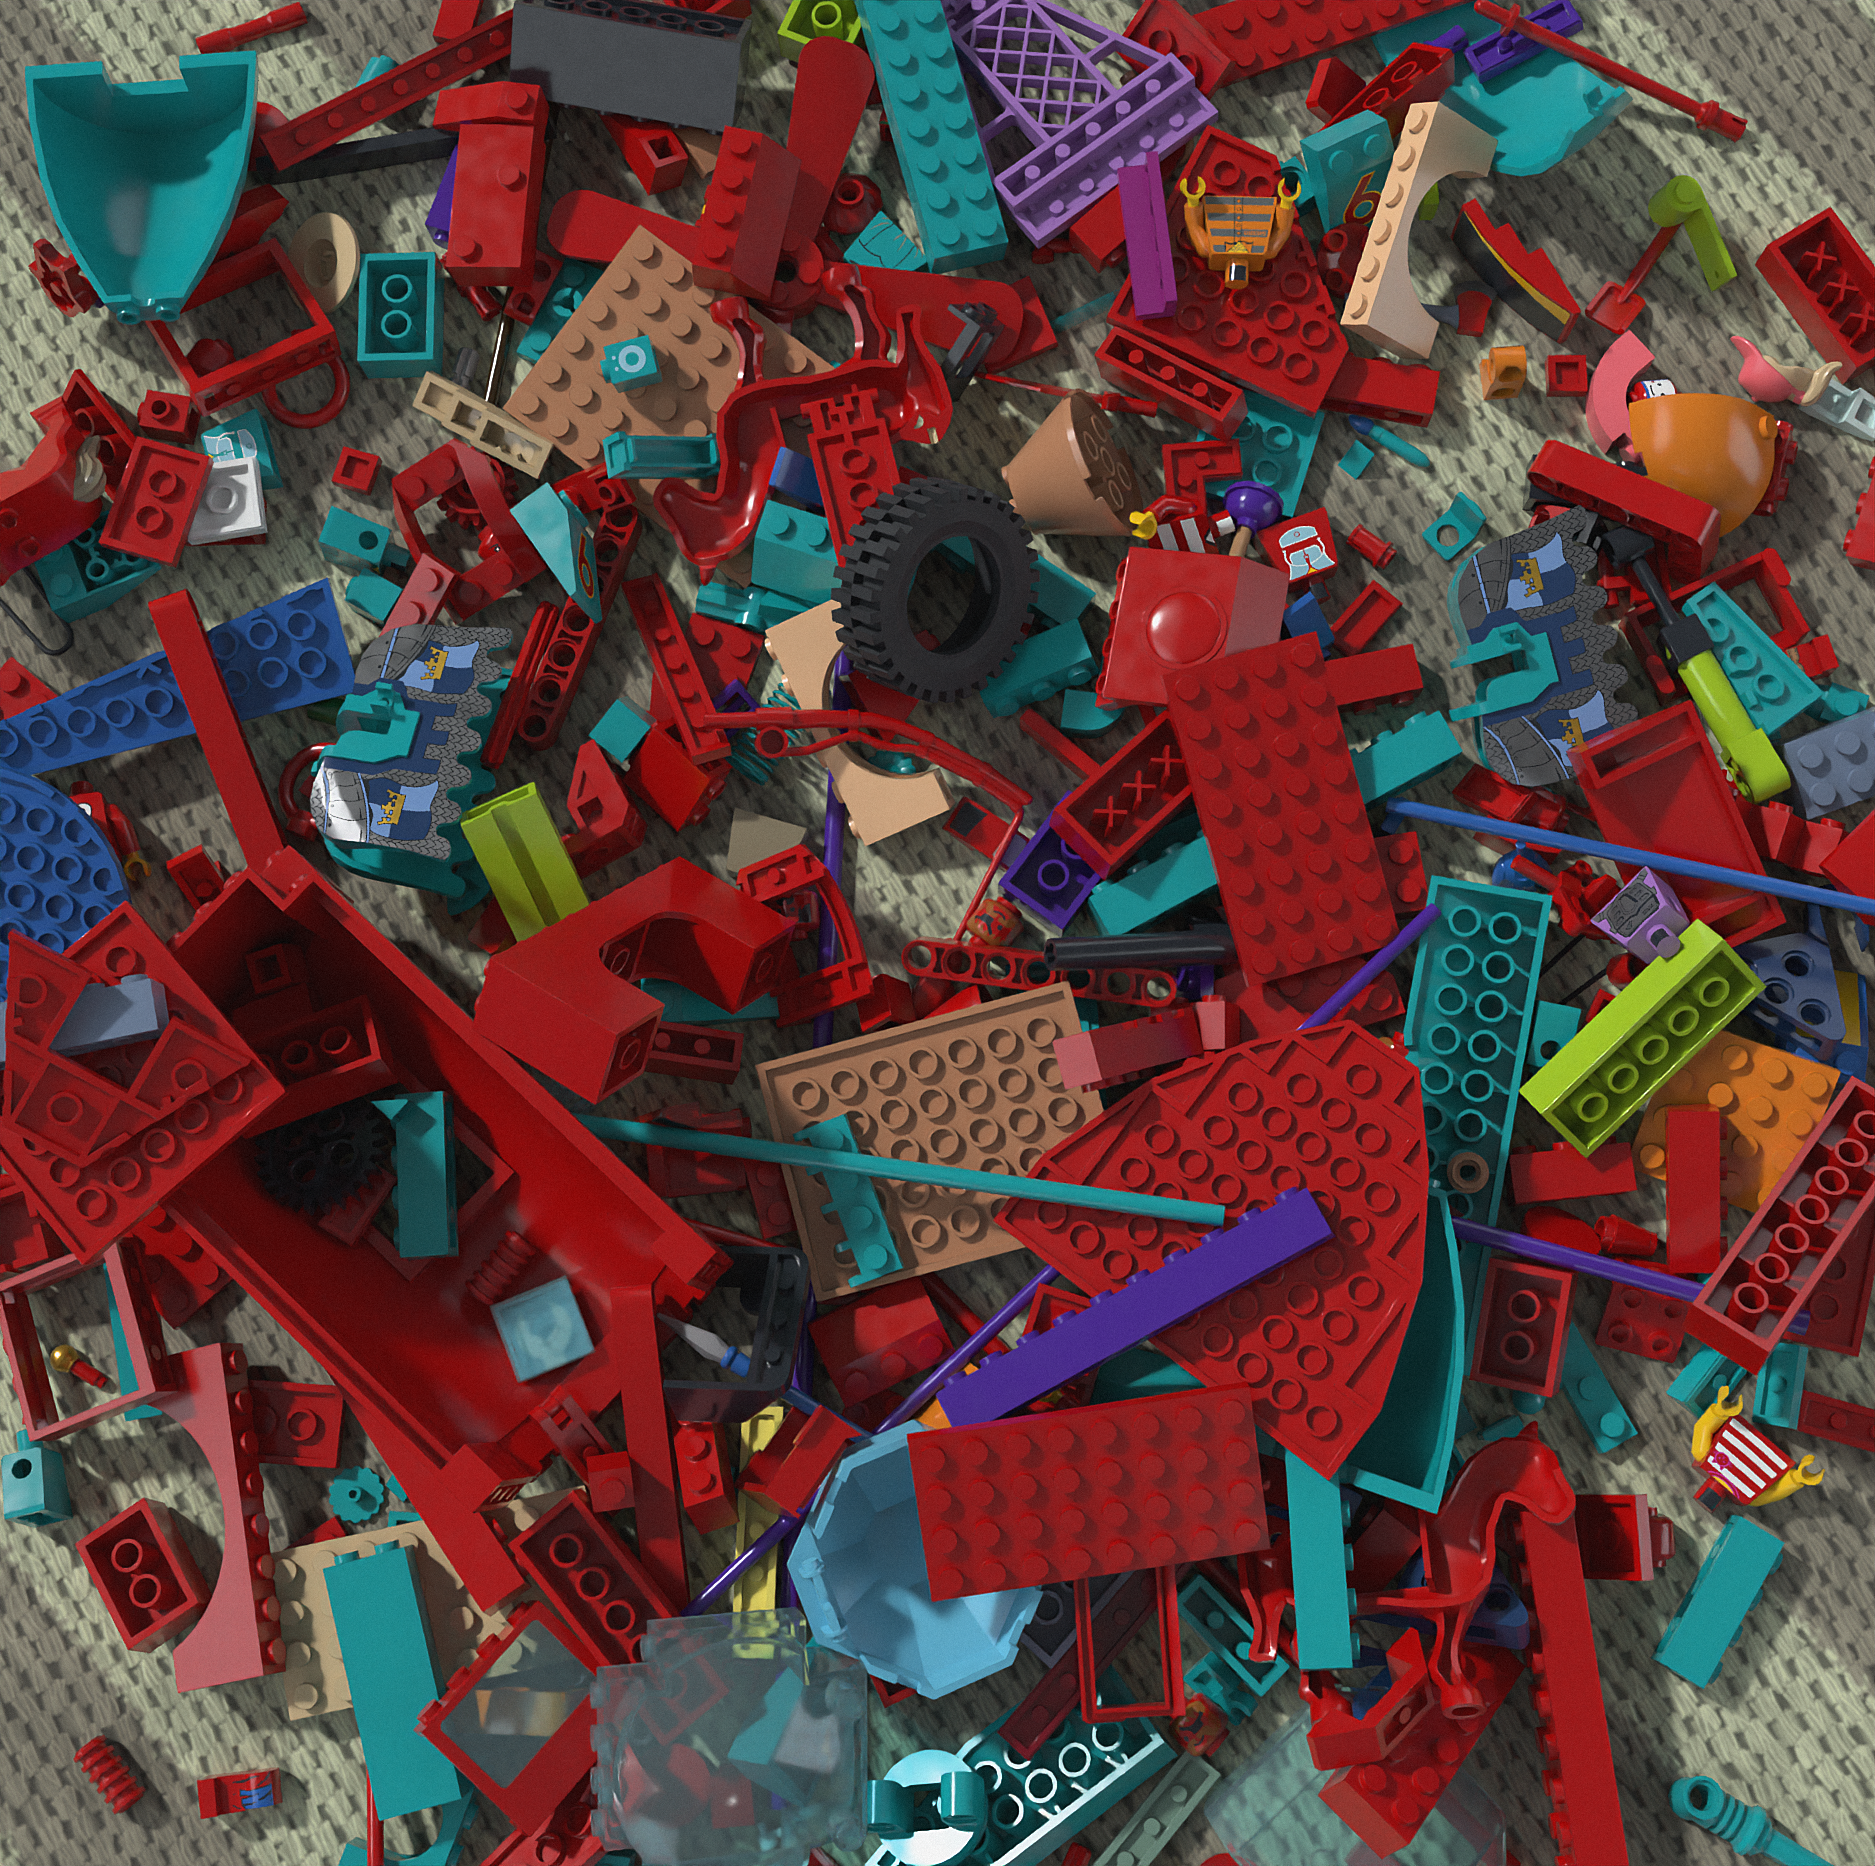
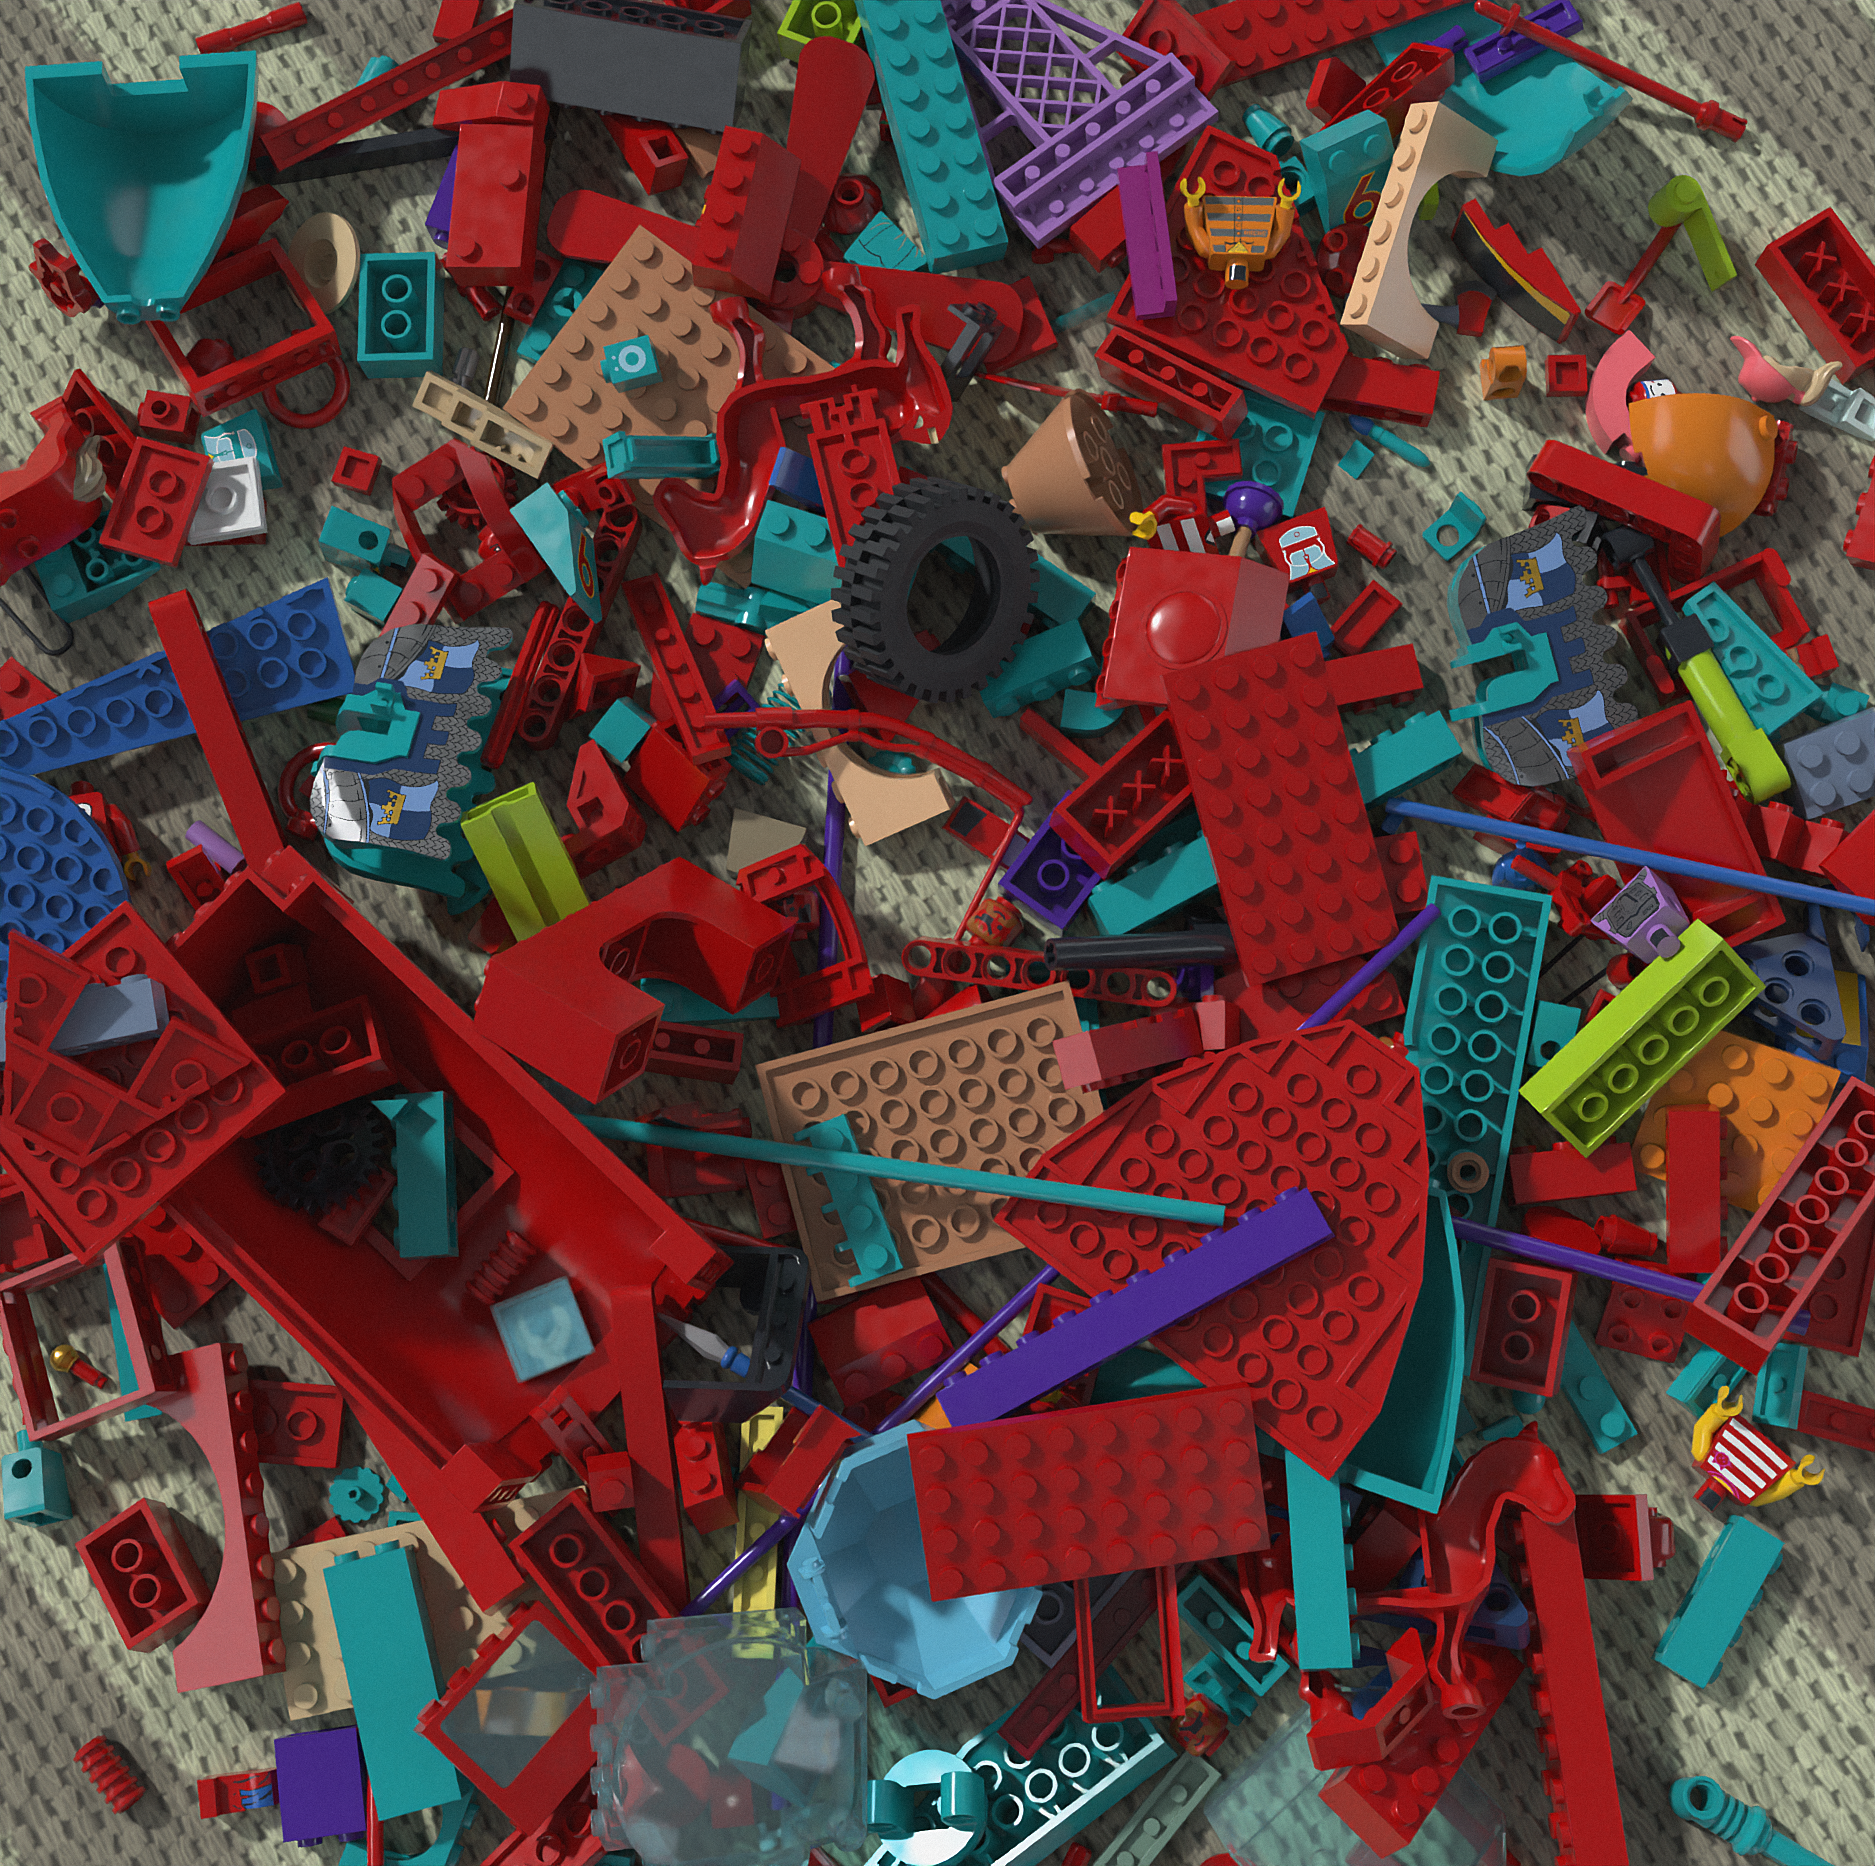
(217, 847): none -> medium lavender axle
(322, 1785): none -> dark purple brick
(601, 683): none -> red slope
(1268, 130): none -> teal cone

